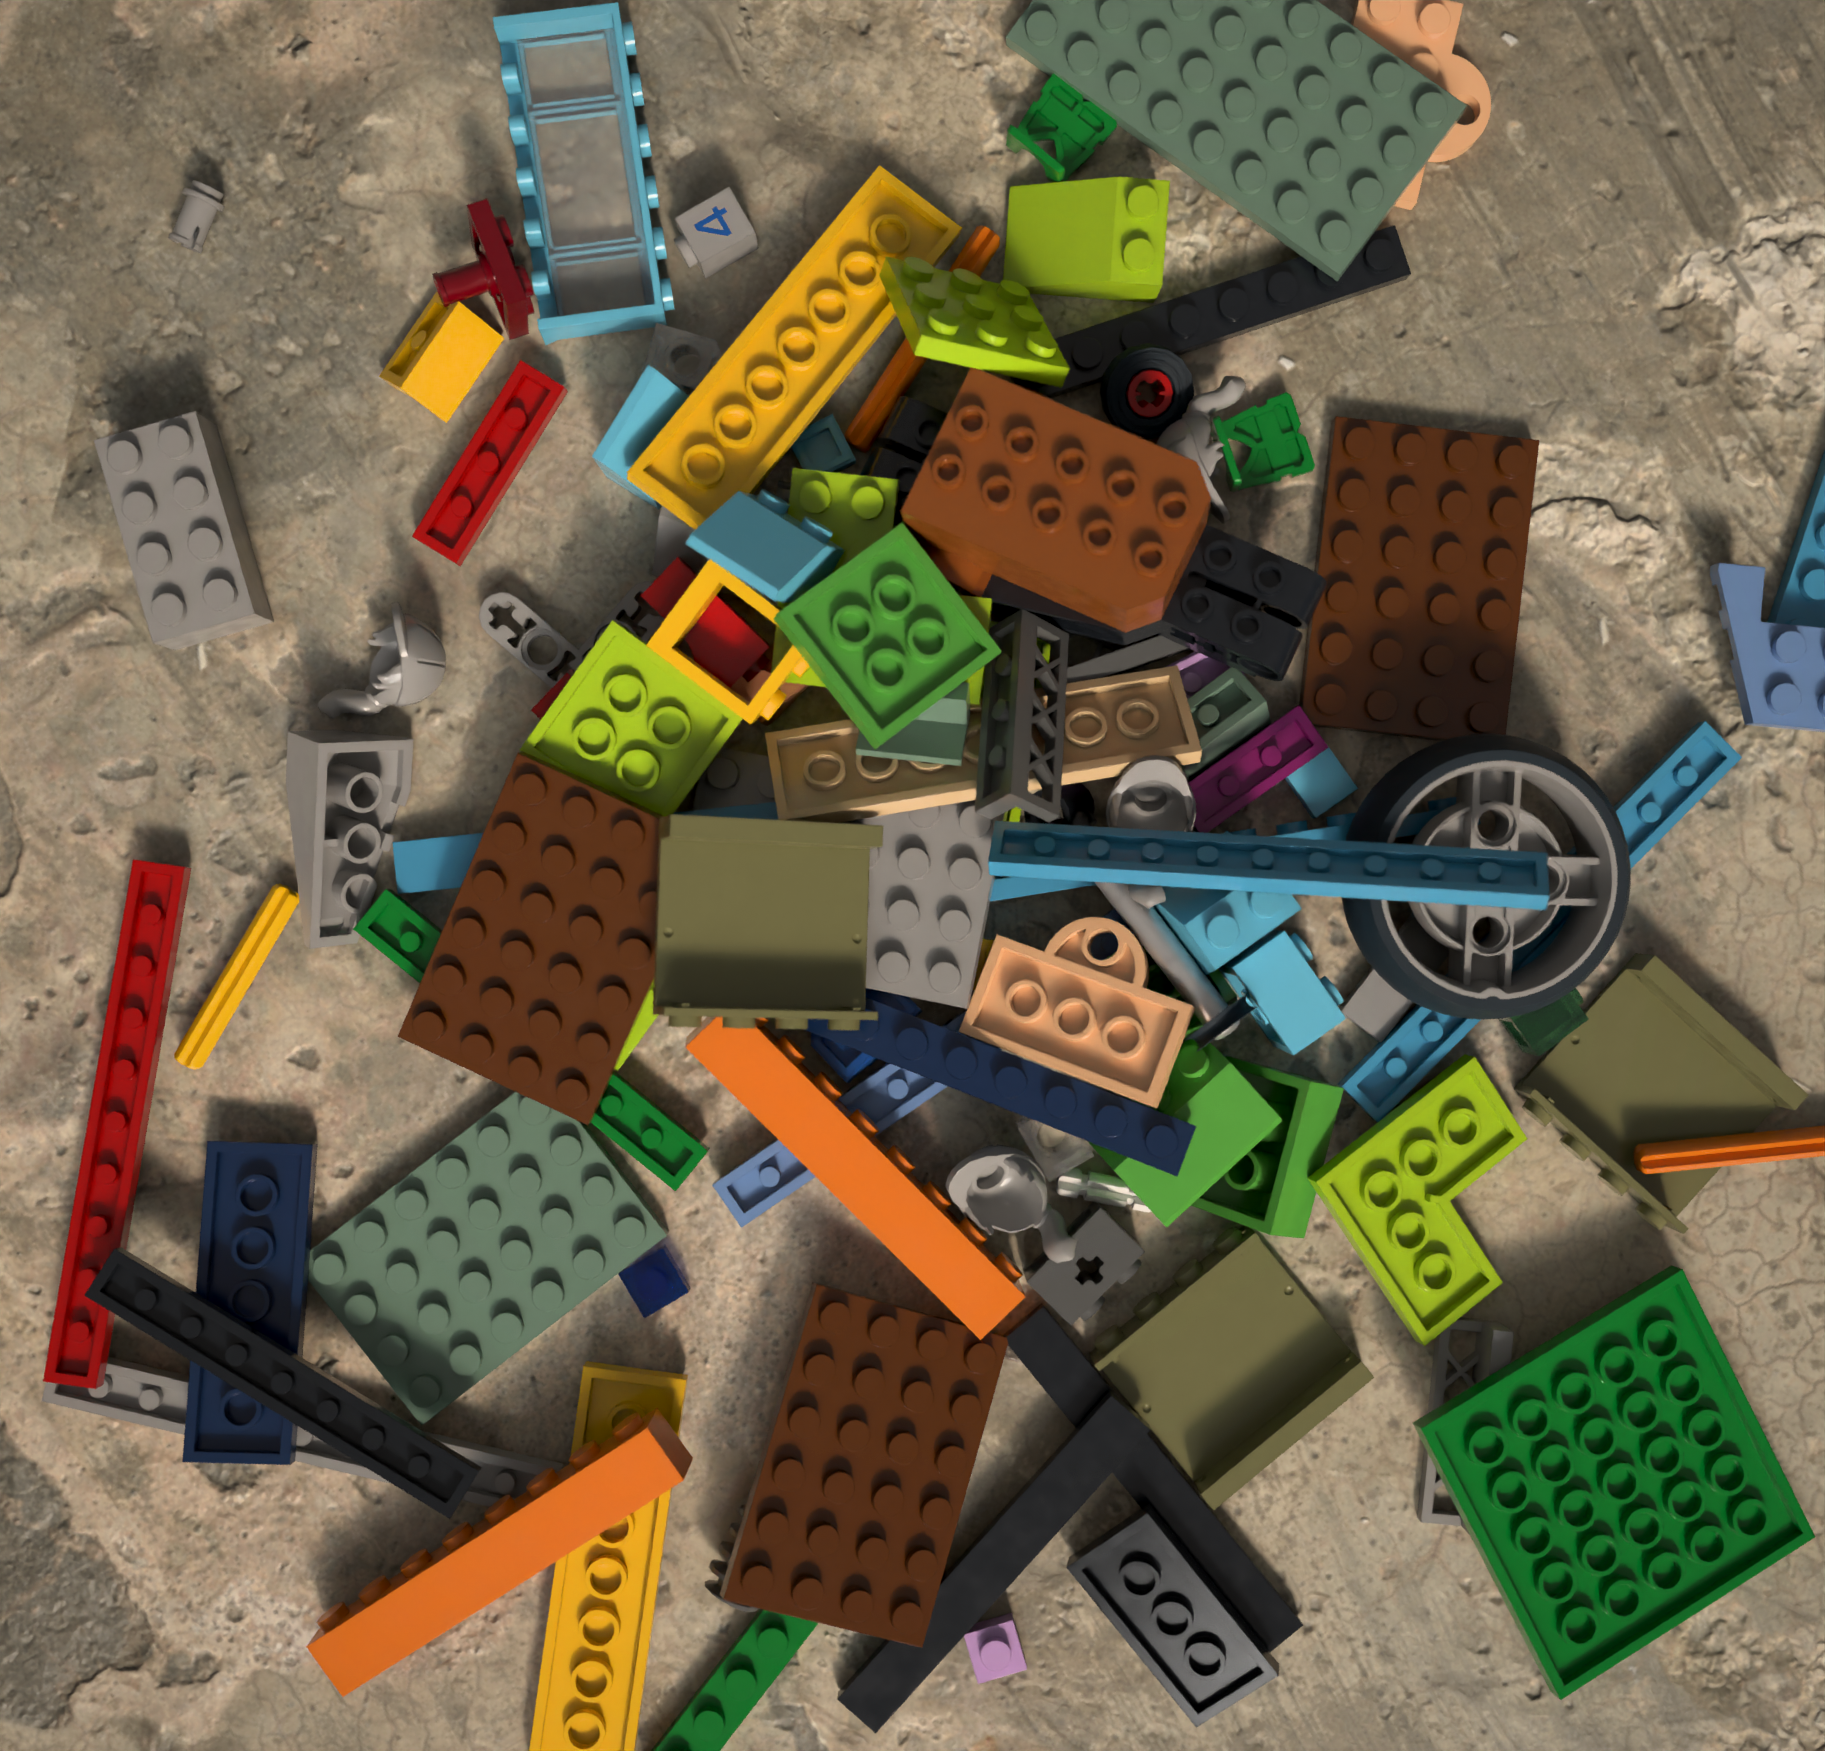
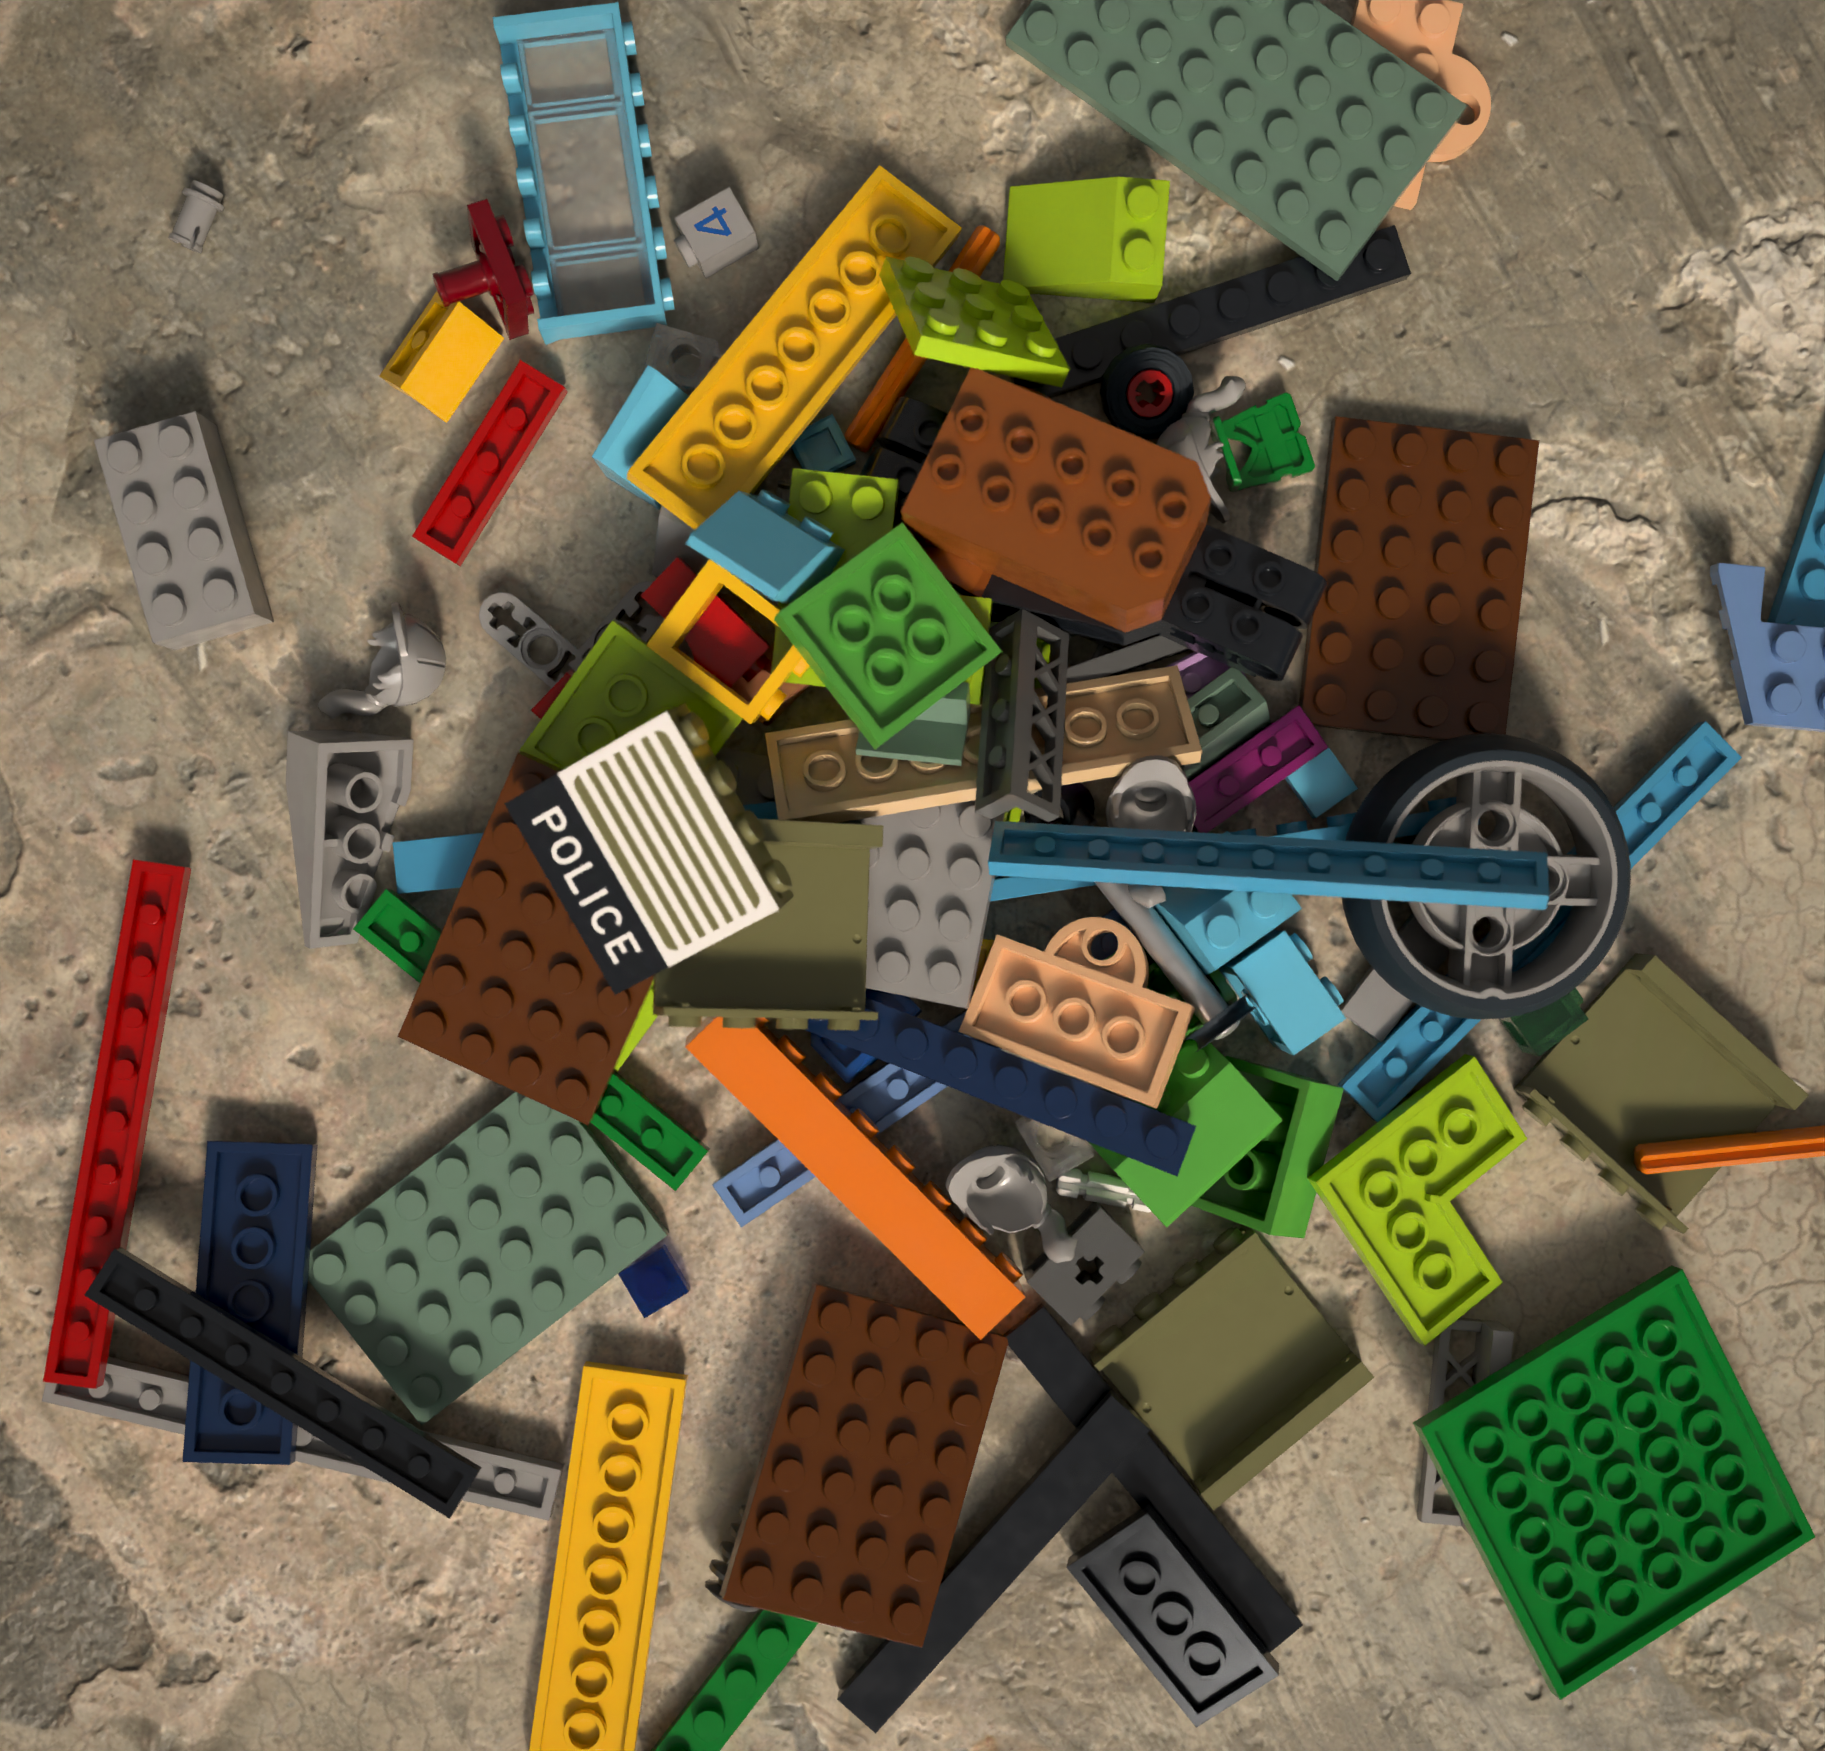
(237, 976): yellow axle -> none
(499, 1551): orange brick -> none
(651, 848): none -> panel
(995, 1648): lavender plate -> none
(1067, 121): green piece -> none

